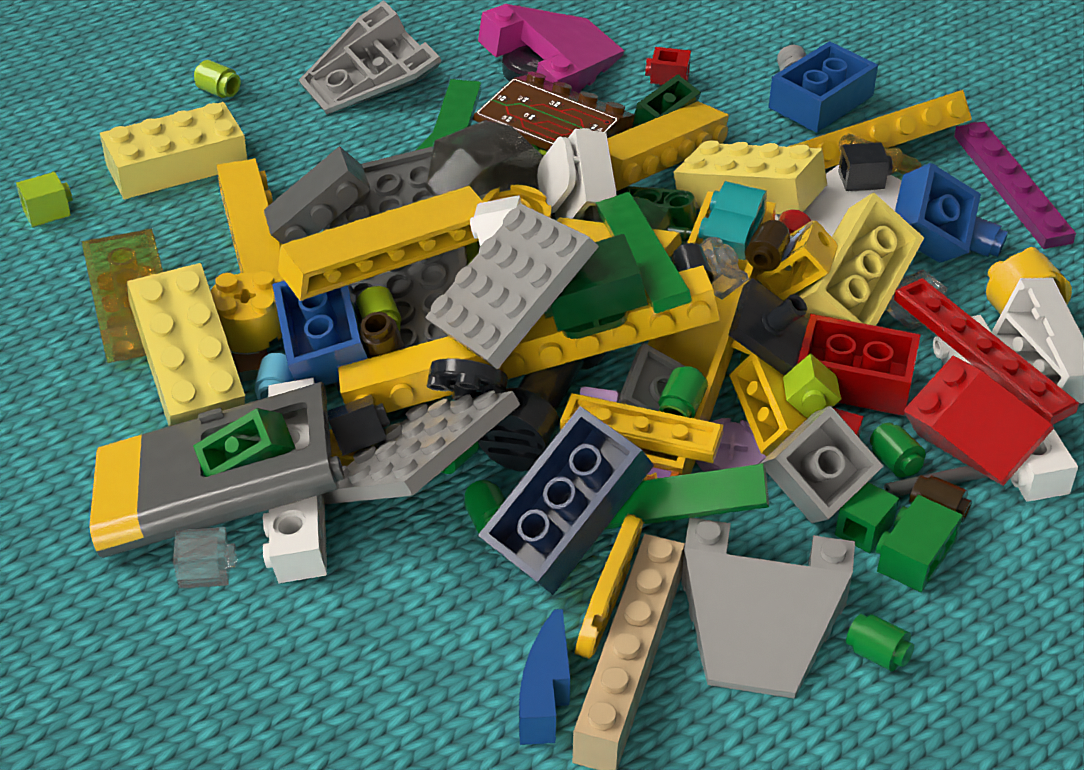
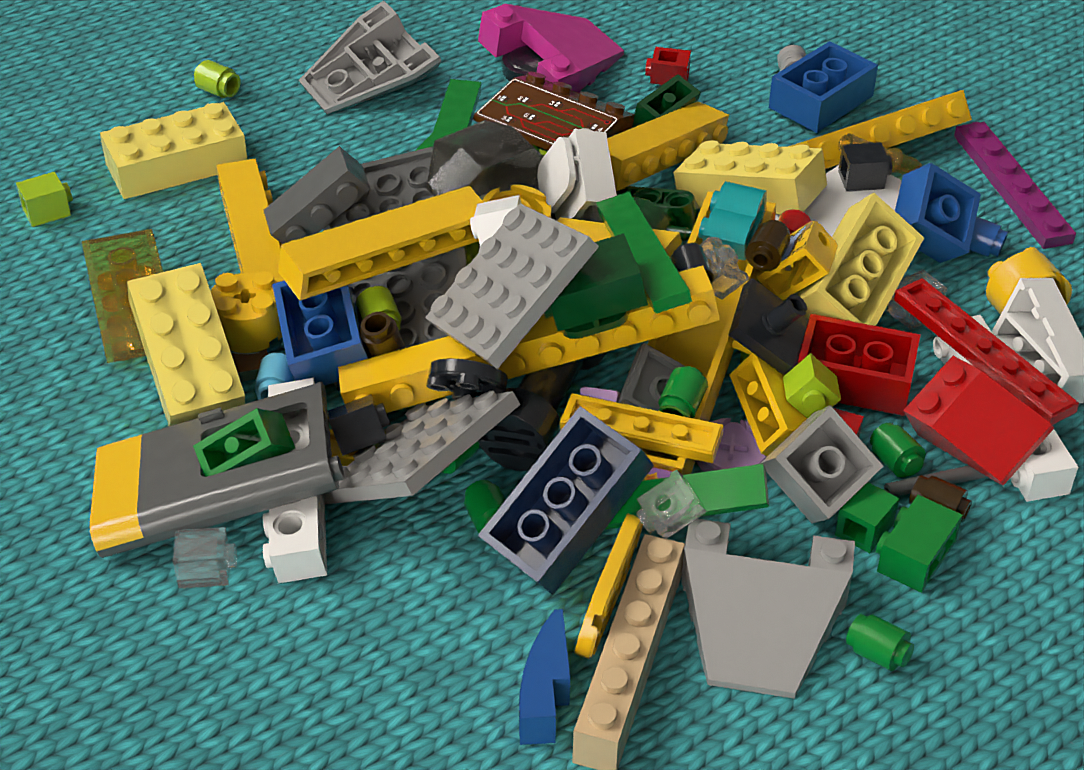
(683, 510): none -> clear brick

